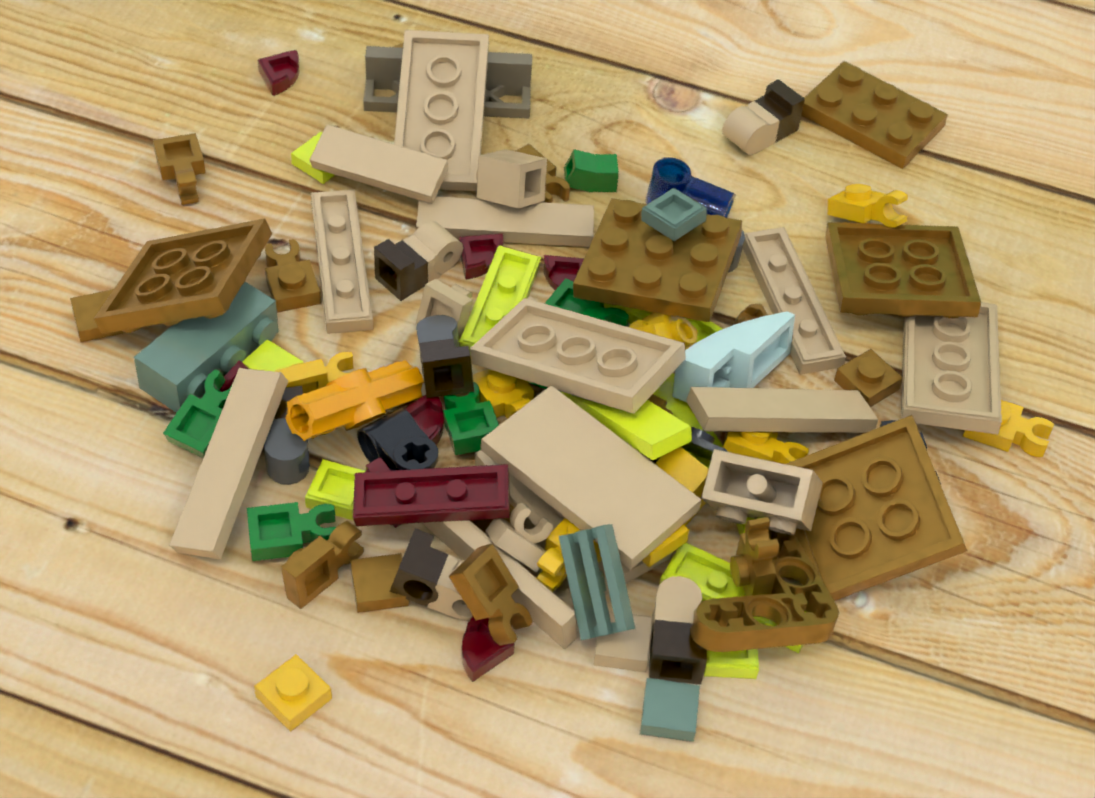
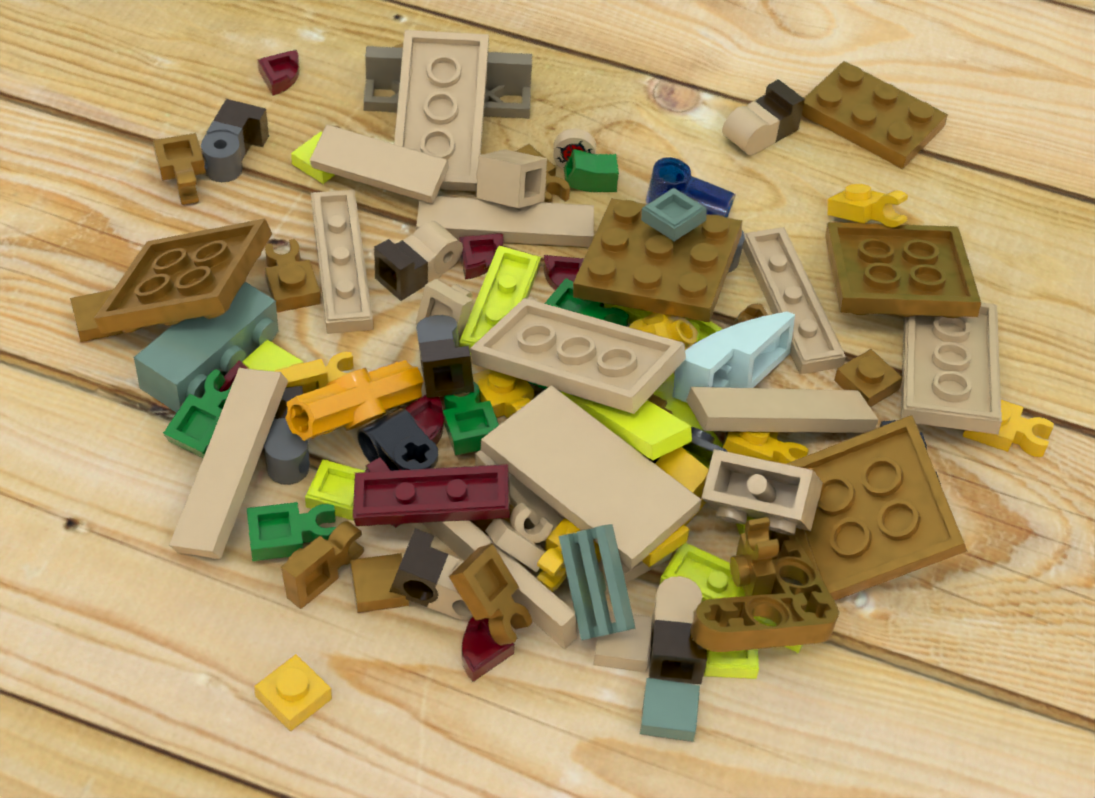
(230, 137): none -> leg
(570, 140): none -> tan tile

